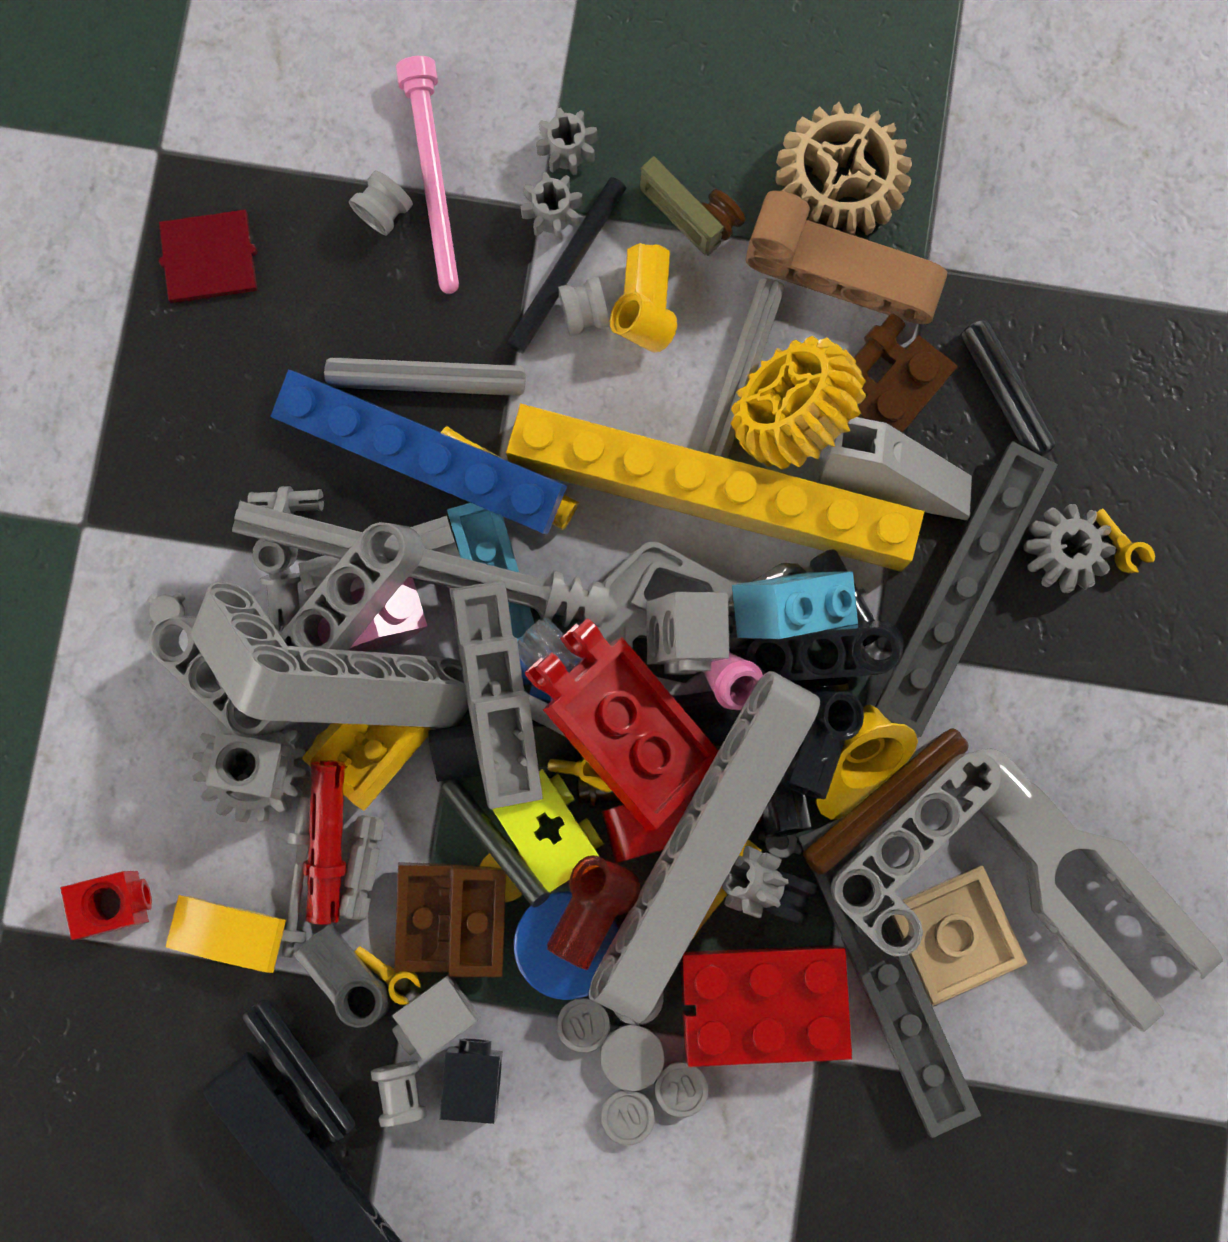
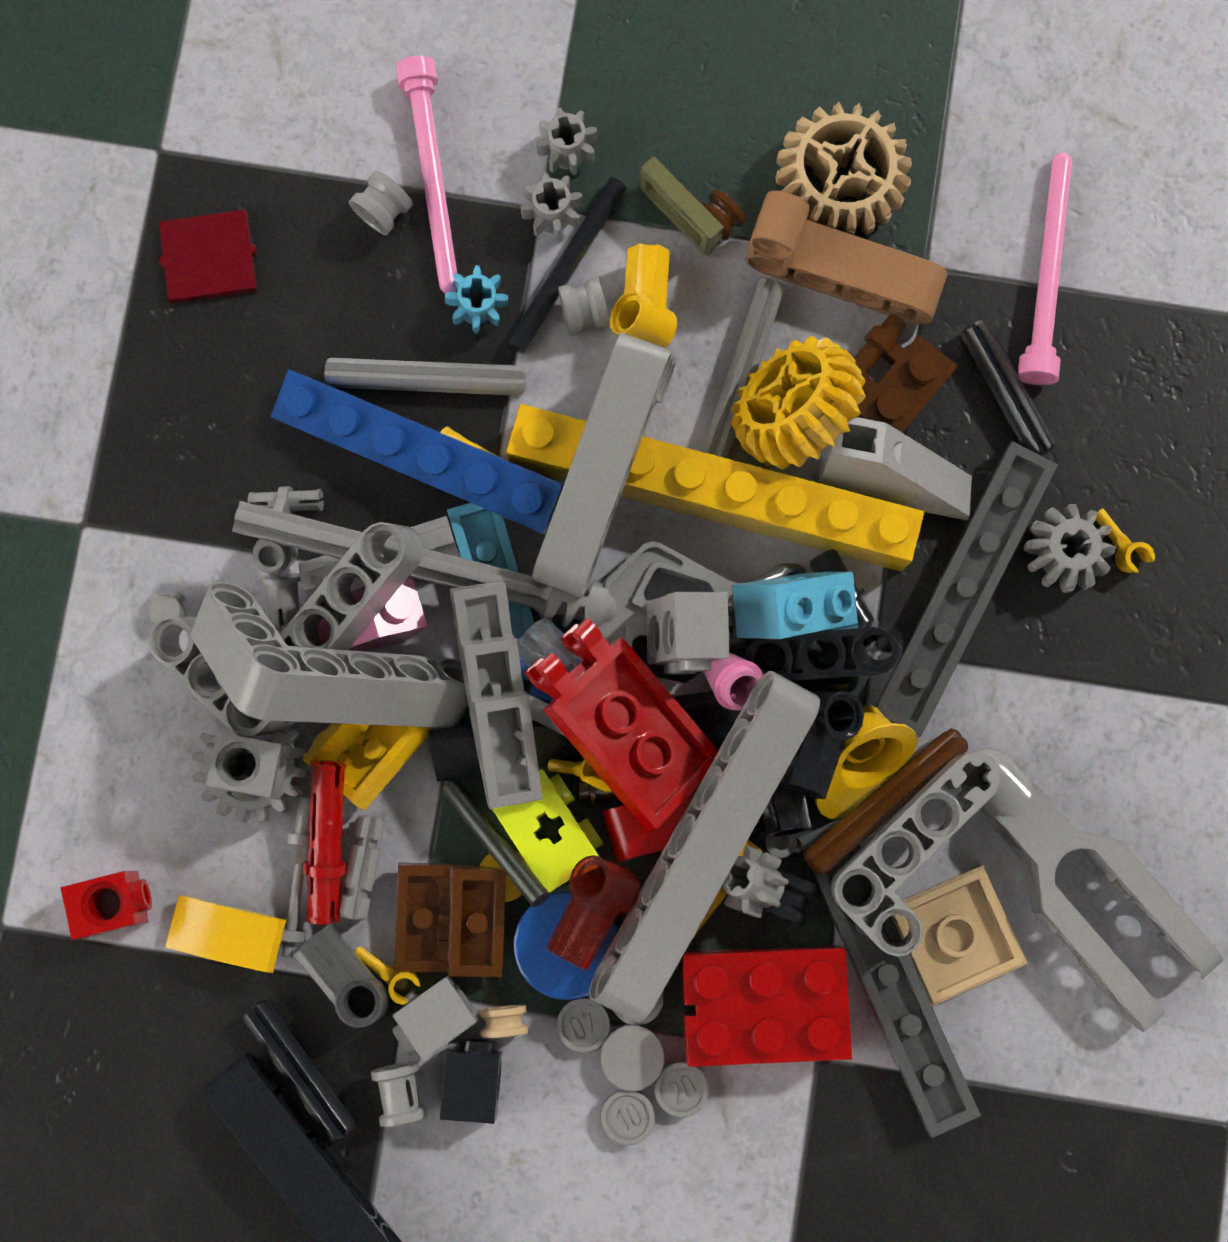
(461, 298): none -> medium azure gear
(503, 1021): none -> tan bush
(630, 386): none -> light grey beam
(1039, 362): none -> bright pink piece

